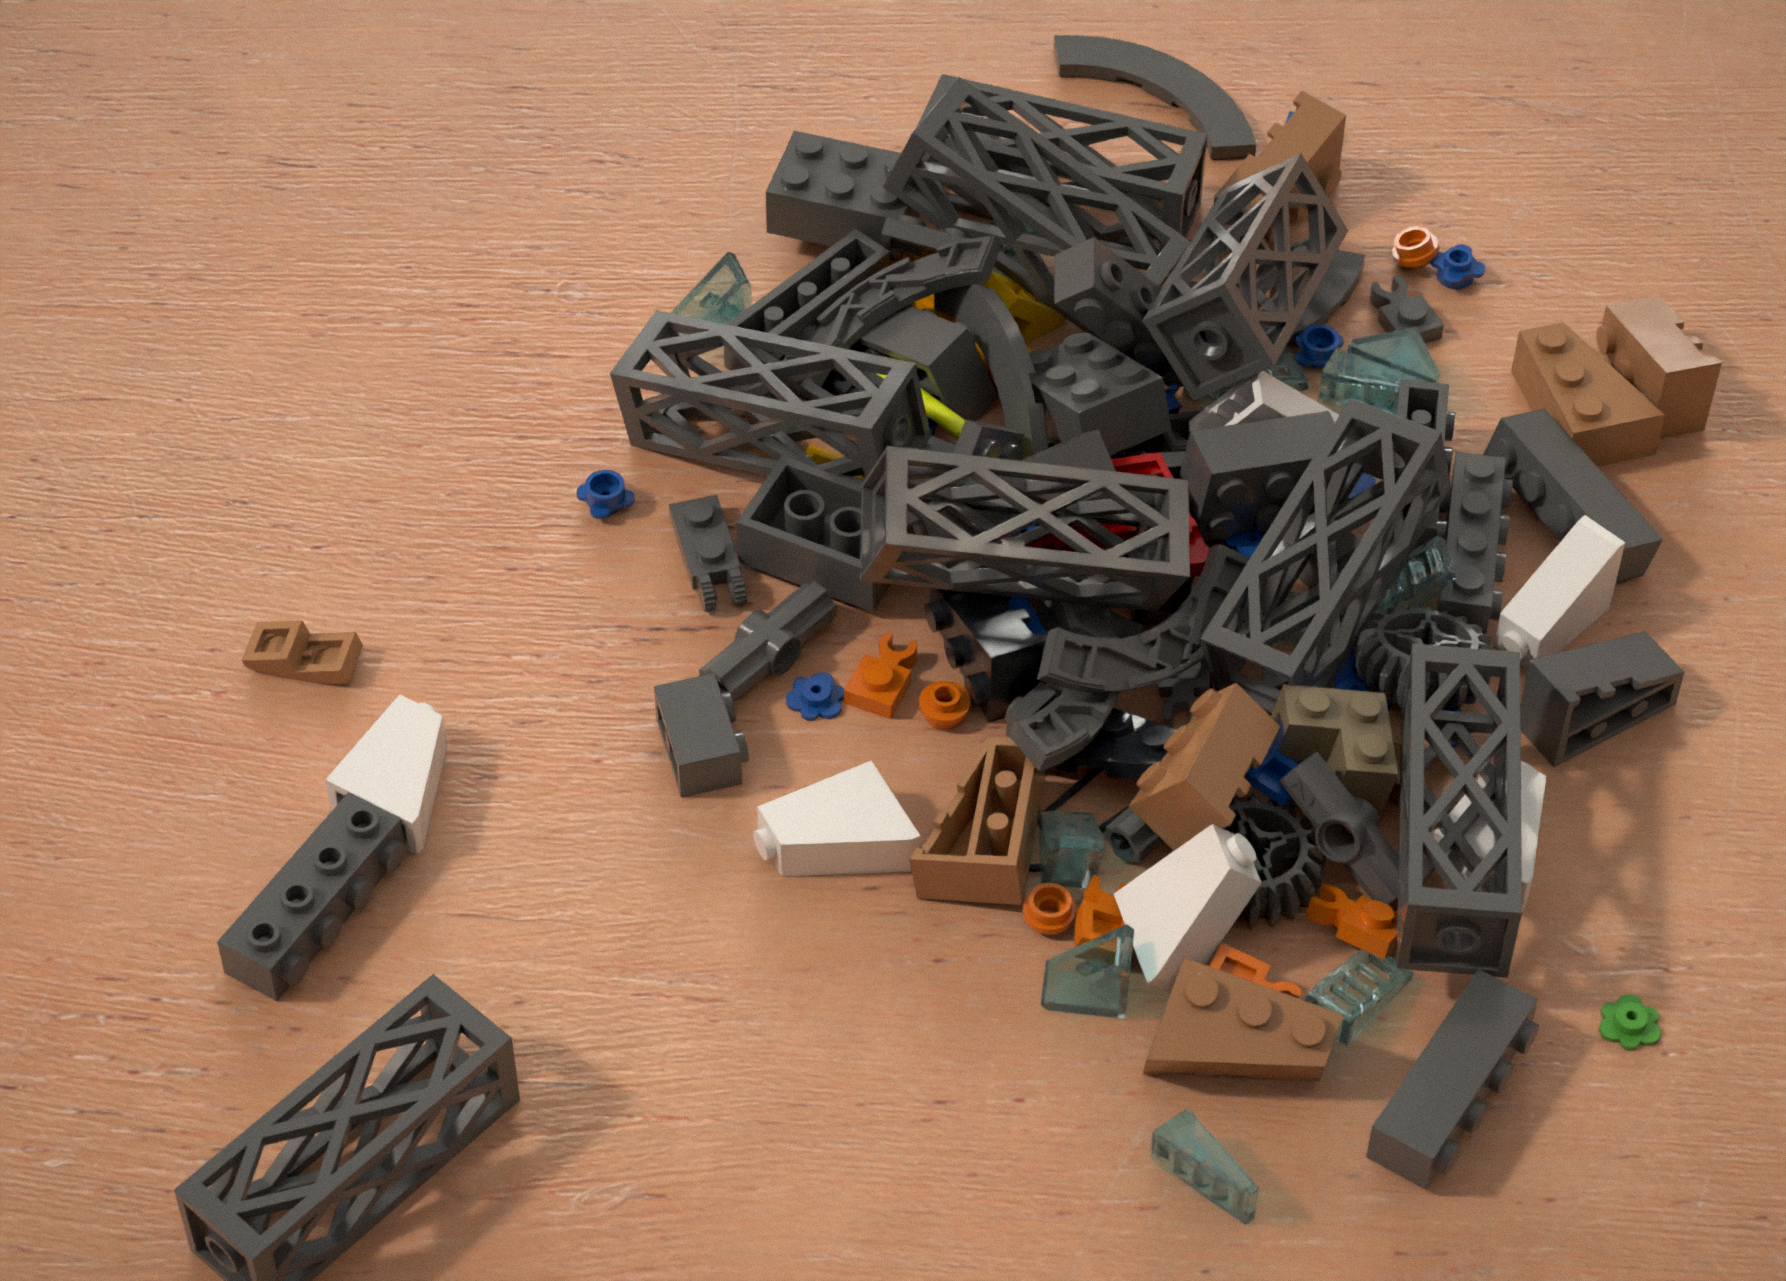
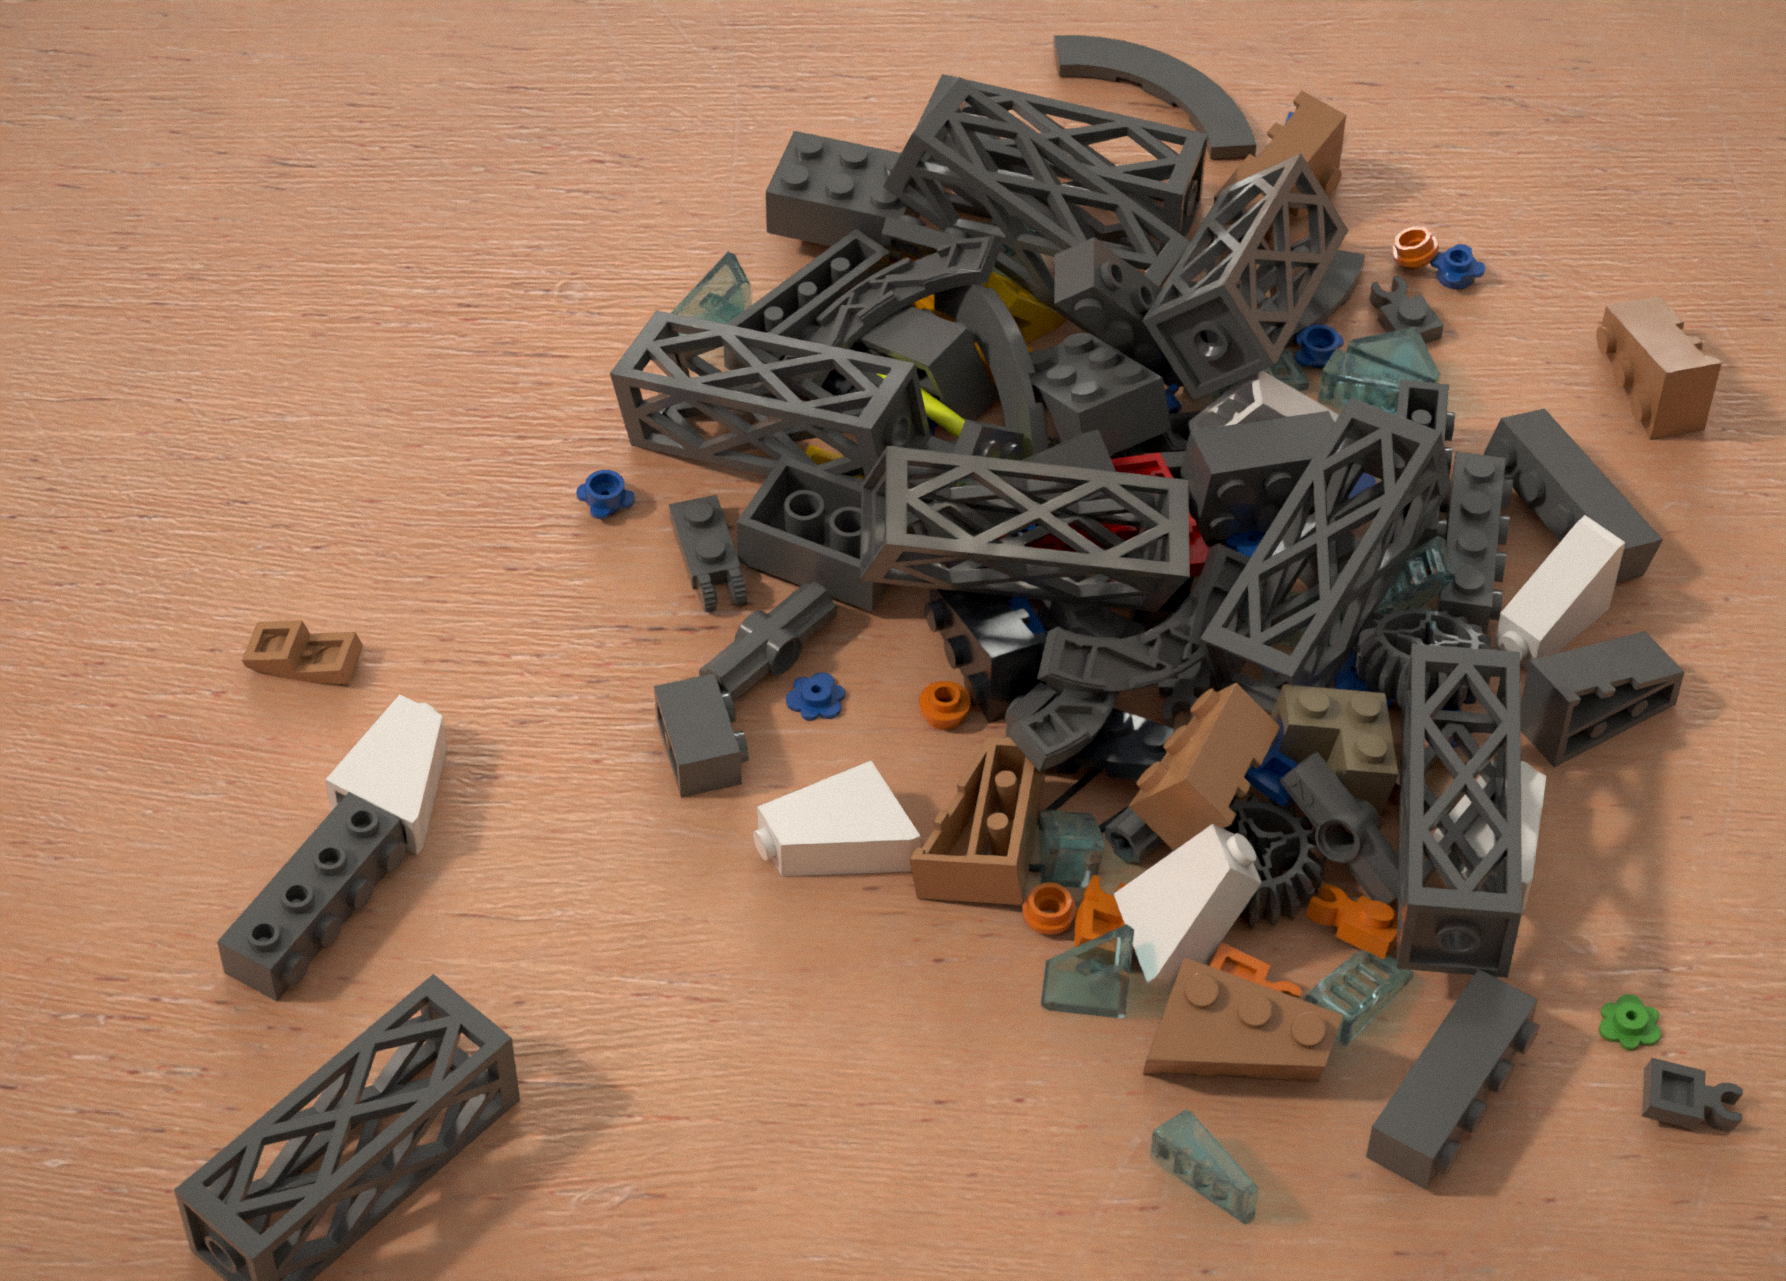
(882, 681): orange plate -> none
(1585, 395): medium nougat wedge -> none
(1681, 1098): none -> dark grey plate

